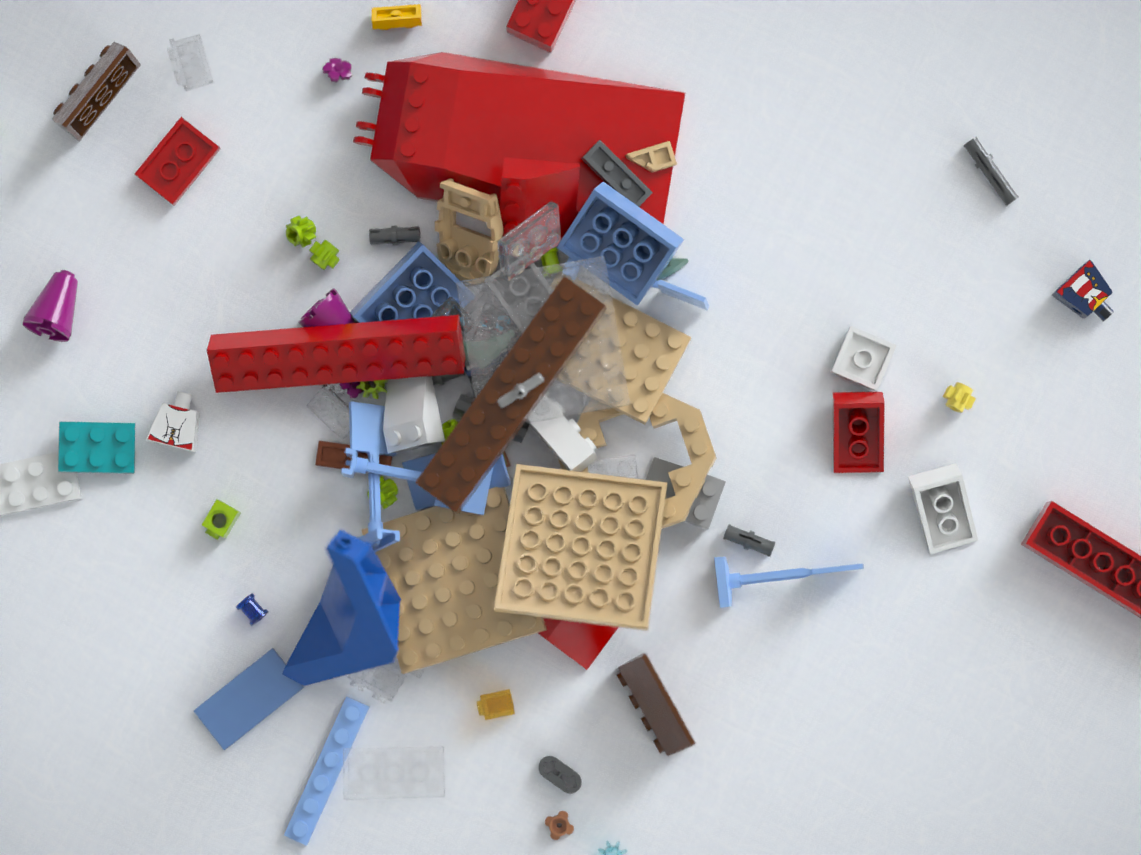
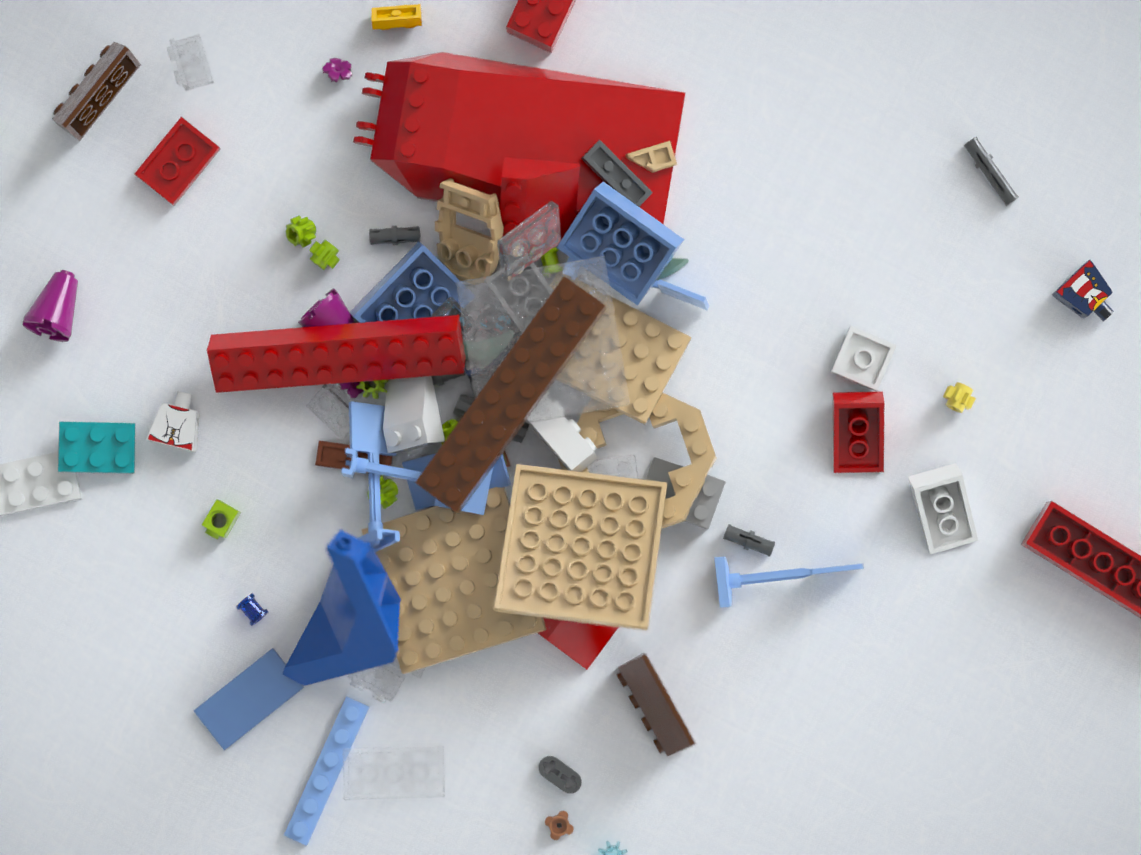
(496, 704): clear yellow brick -> none
(520, 390): light grey piece -> none

